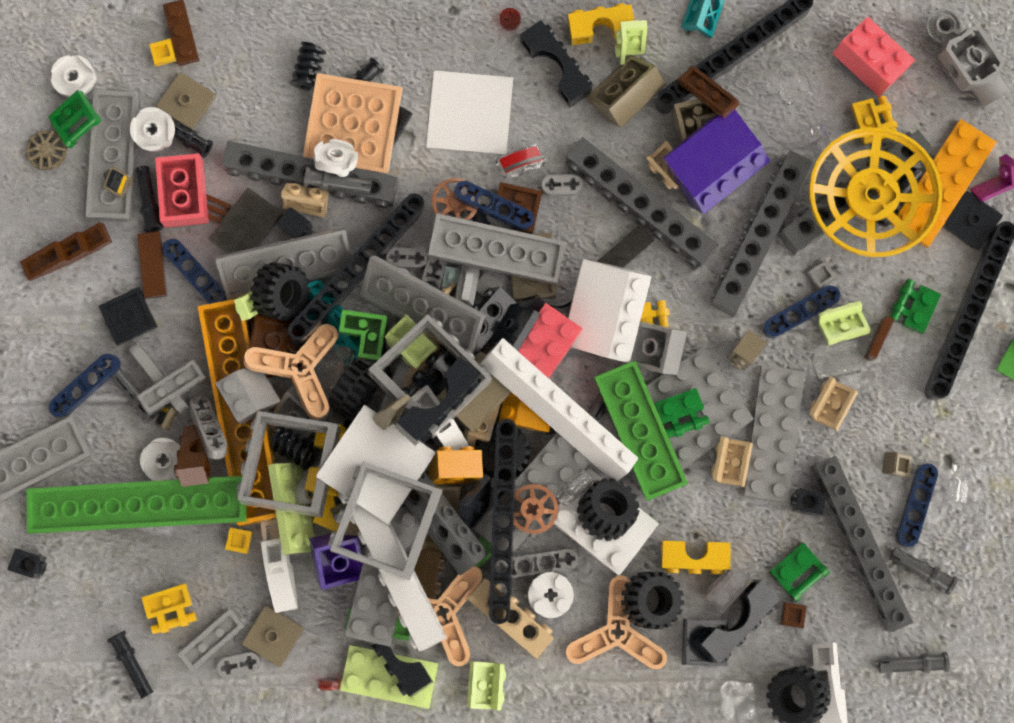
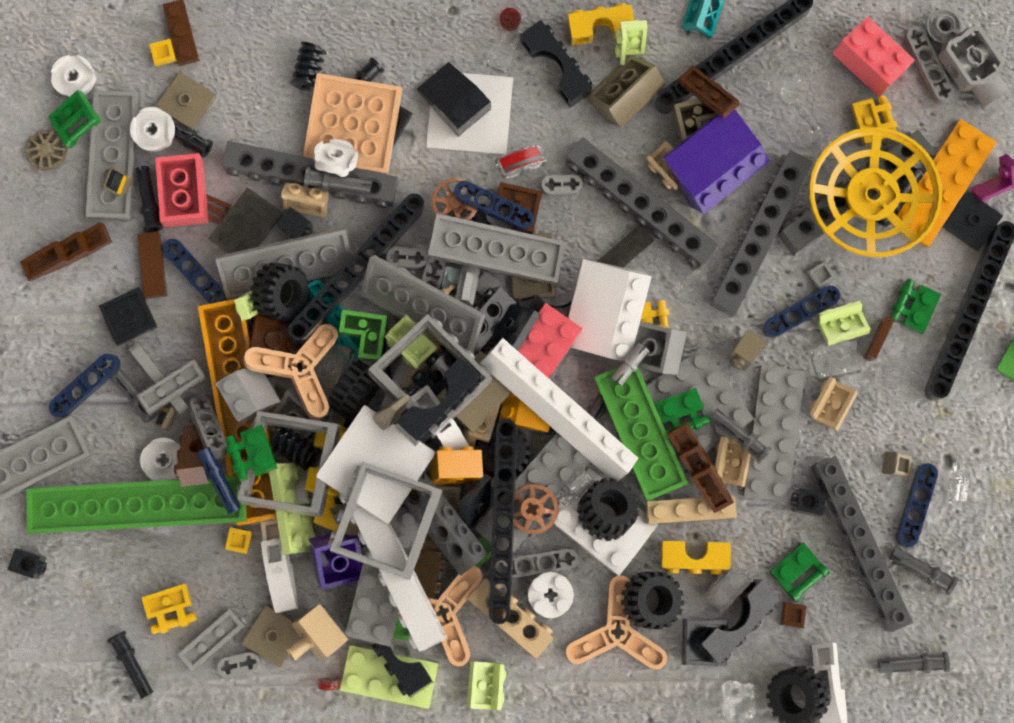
(218, 479): none -> dark blue pin
(258, 451): none -> green plate
(317, 633): none -> tan brick
(455, 98): none -> black slope
(629, 364): none -> light grey pin
(685, 510): none -> tan plate
(700, 467): none -> reddish brown slope
(748, 442): none -> dark grey pin
(932, 64): none -> light grey beam

